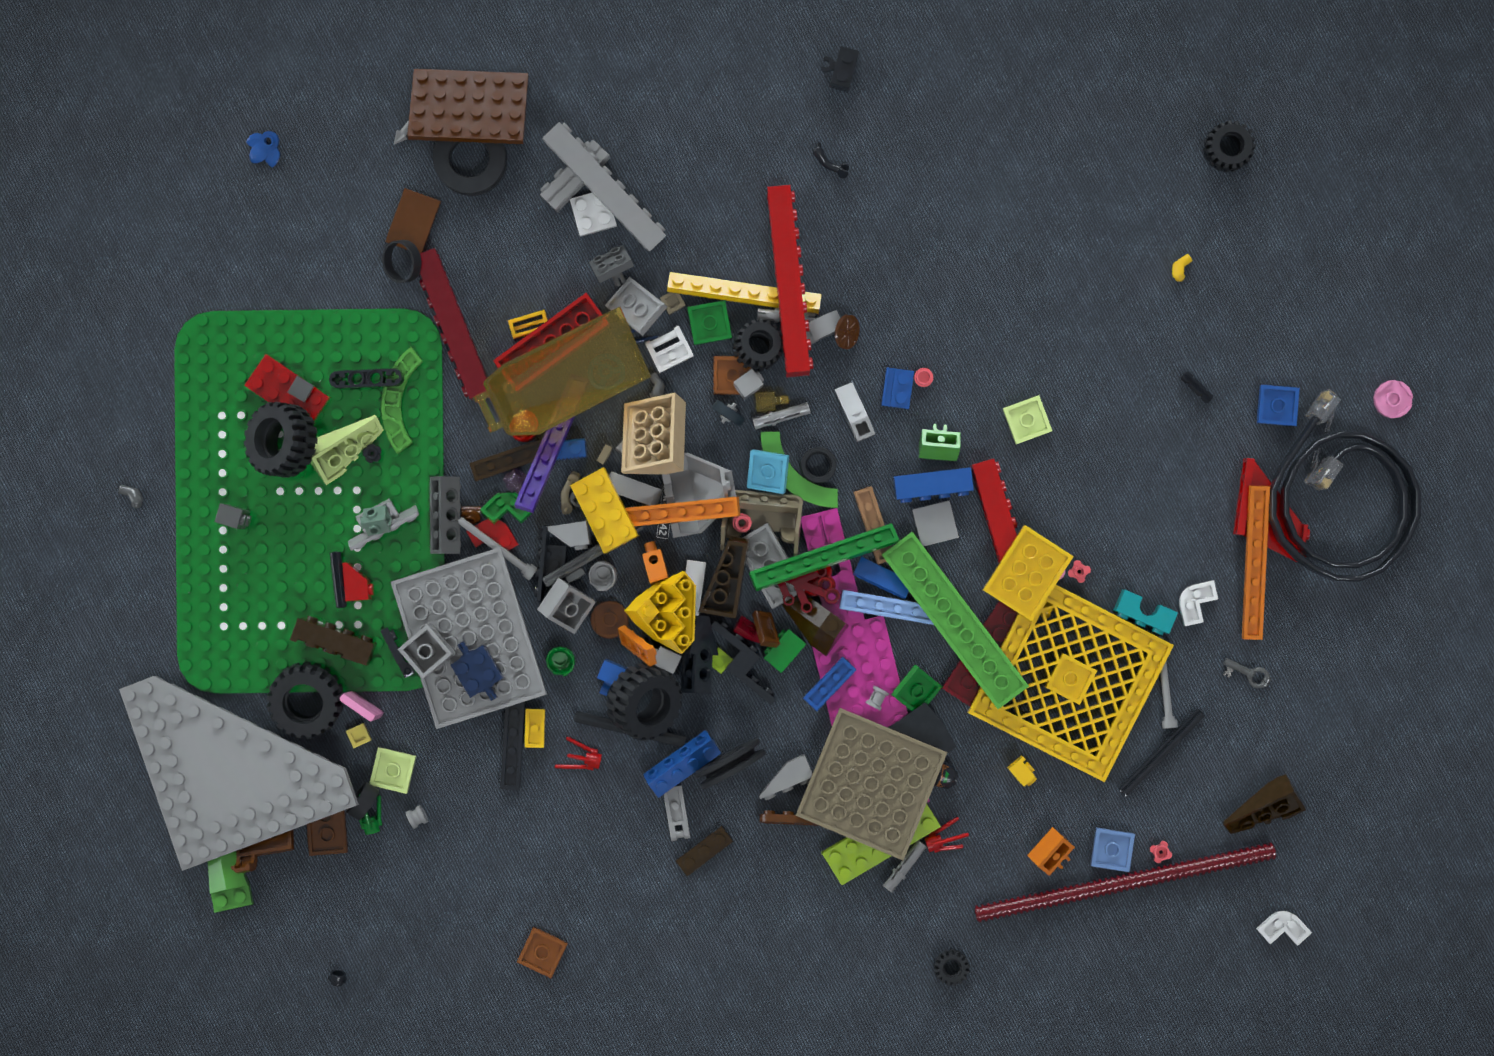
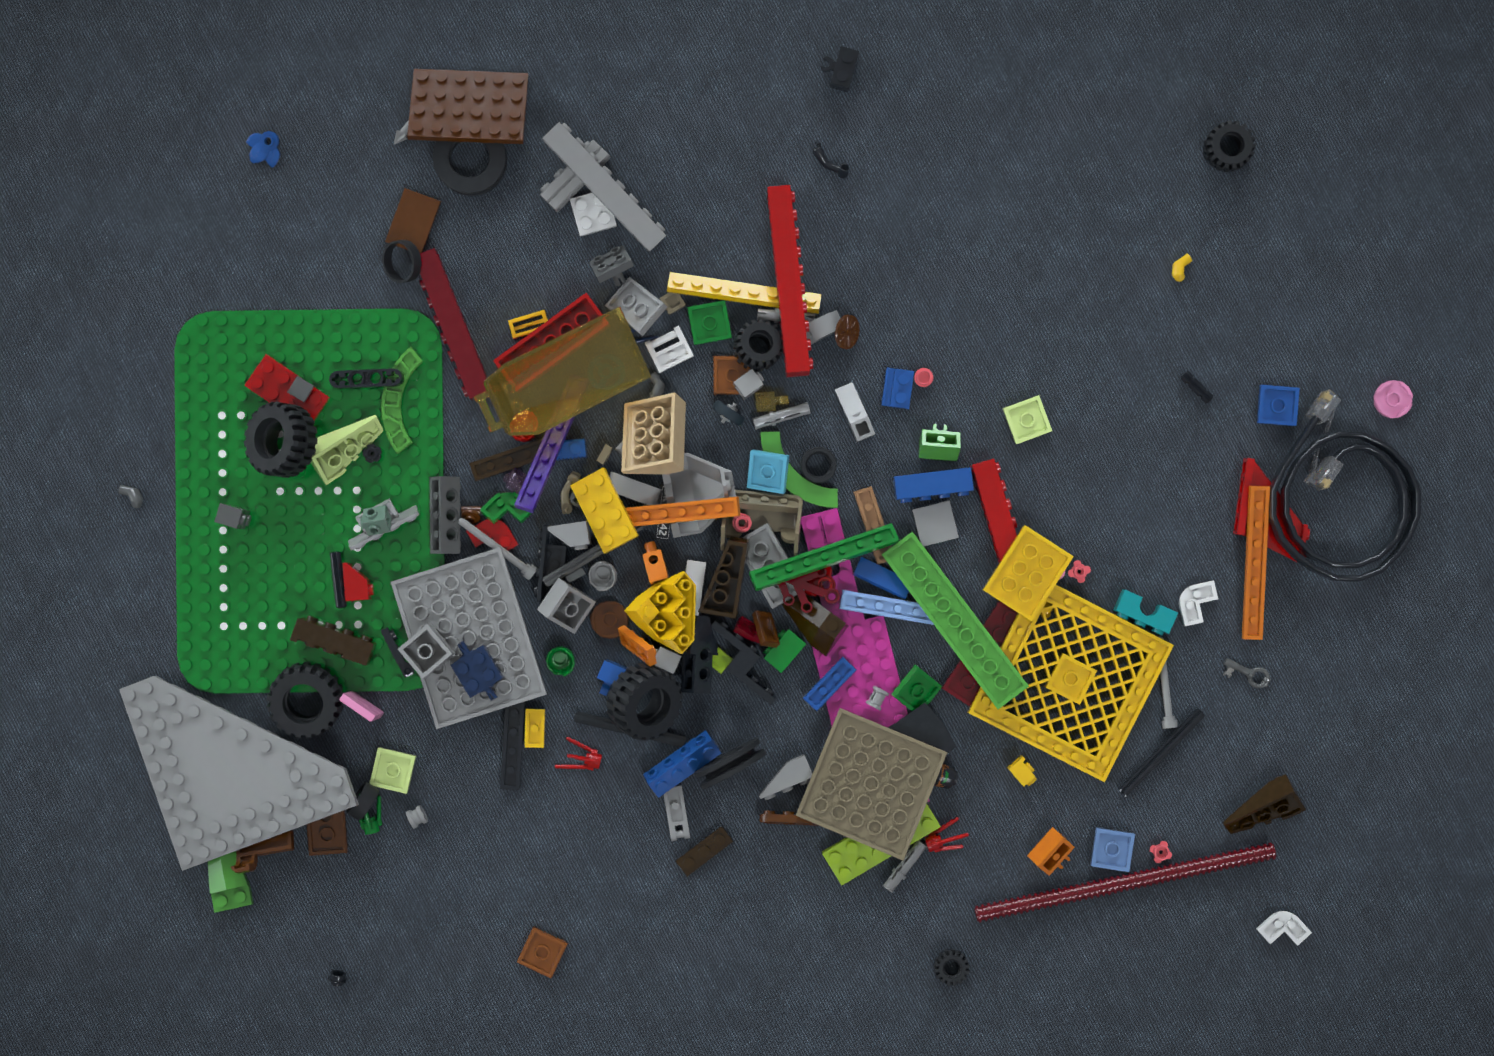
(358, 735): light yellow tile -> none

